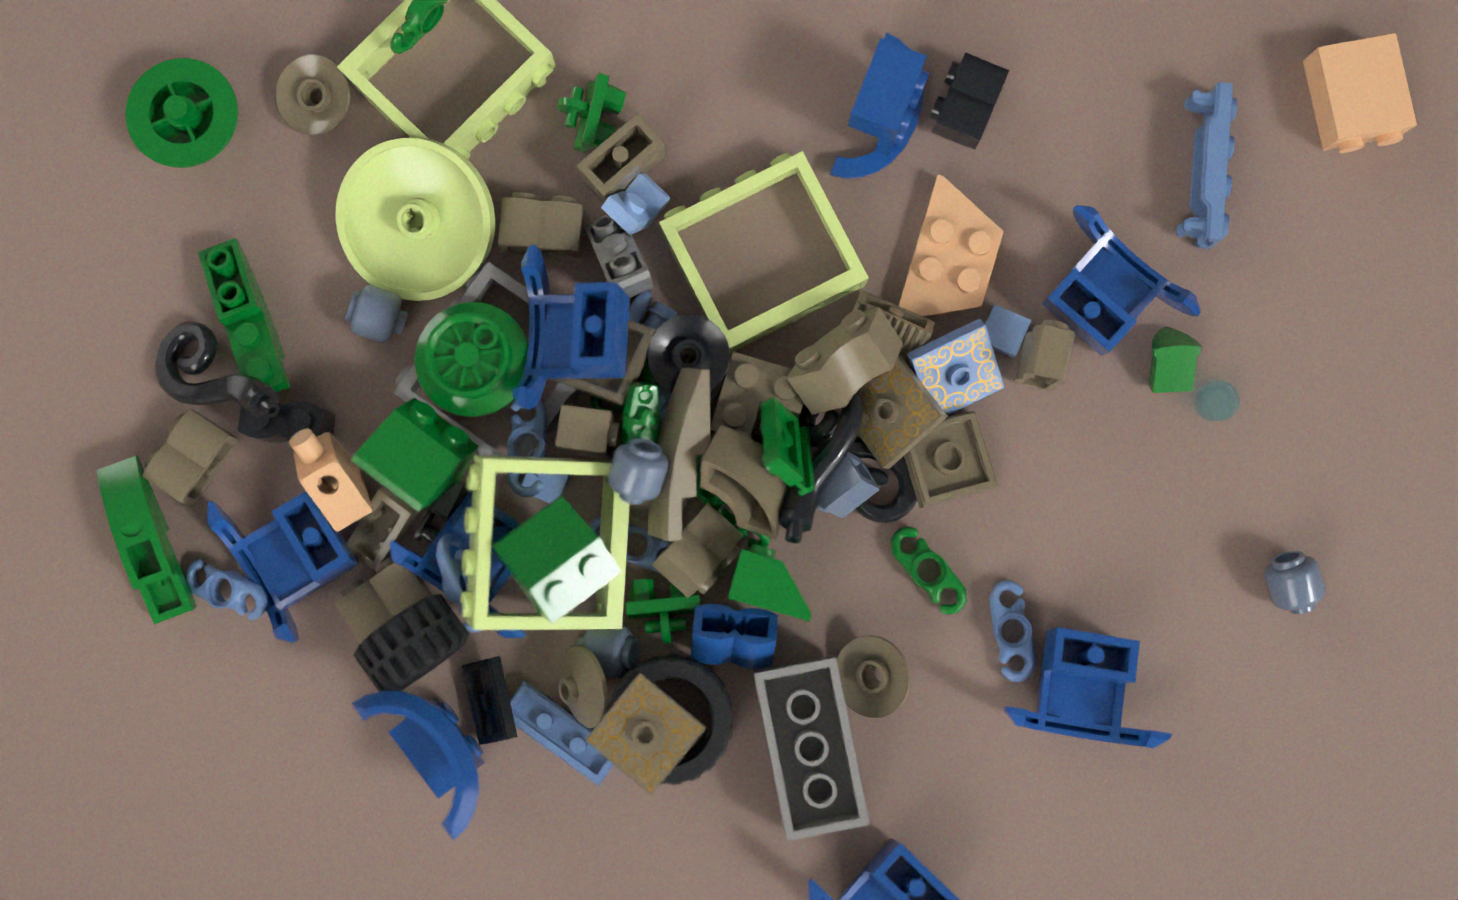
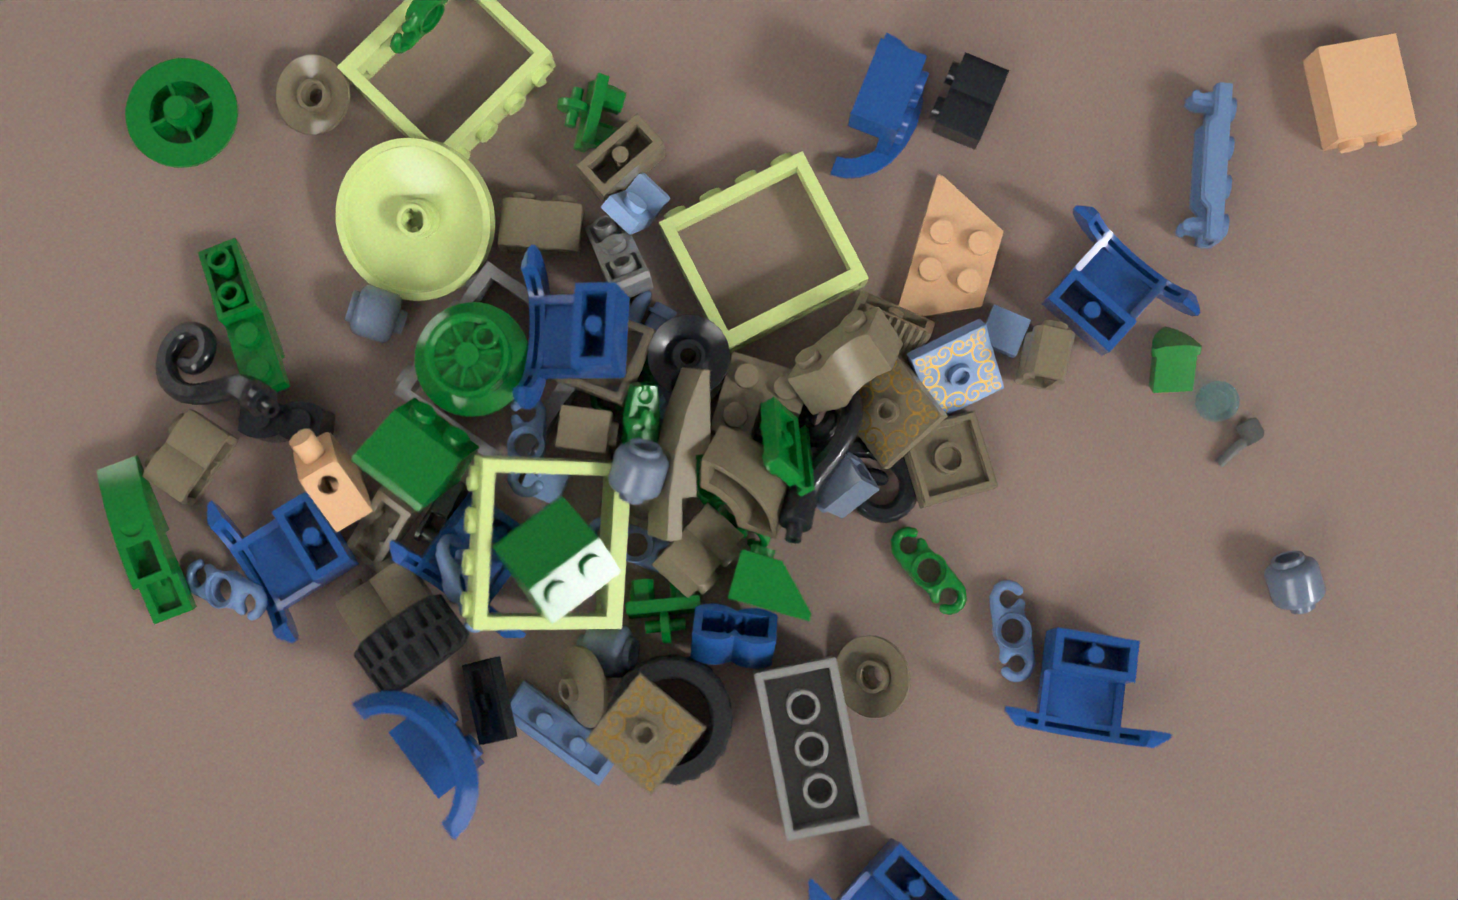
(1250, 433): none -> dark grey hand

